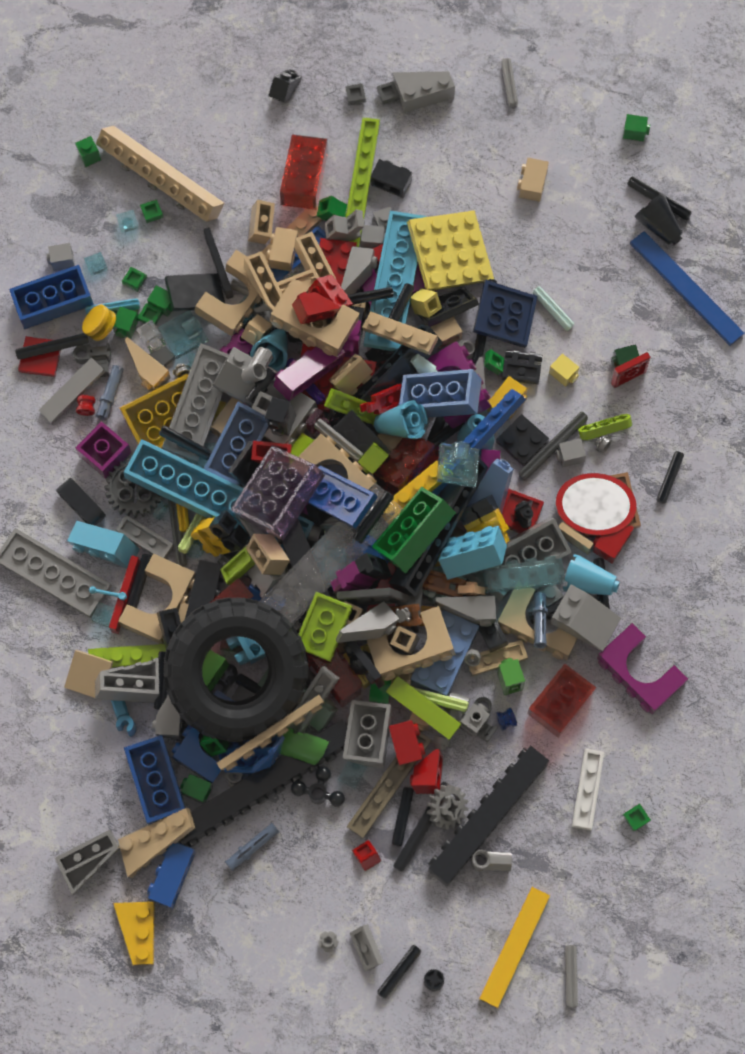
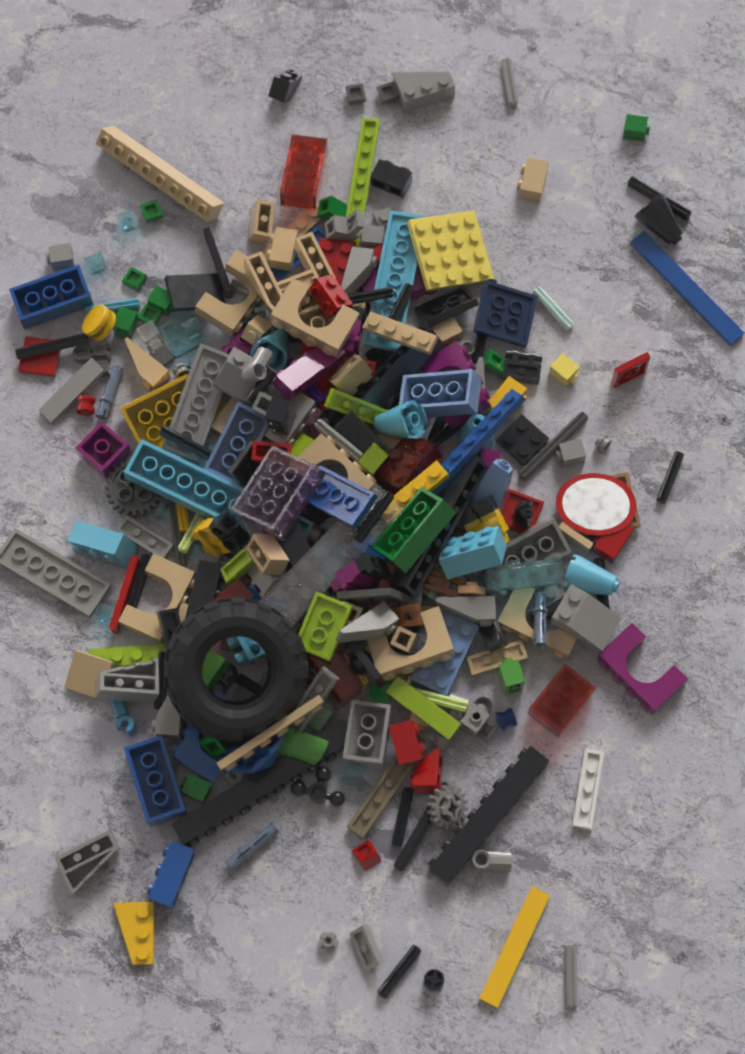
(80, 502): black beam -> none
(88, 151): green brick -> none
(122, 596): medium azure hinge -> none
(152, 840): tan wing -> none
(313, 307): red slope -> none
(383, 400): red plate -> none
(403, 615): light grey piece -> none
(422, 365): light aqua cone -> none
(425, 303): light yellow brick -> none
(458, 464): clear light blue plate -> none
(471, 662): light grey hinge -> none
(605, 427): lime beam -> none
(624, 355): dark green brick -> none
(636, 817): green plate -> none

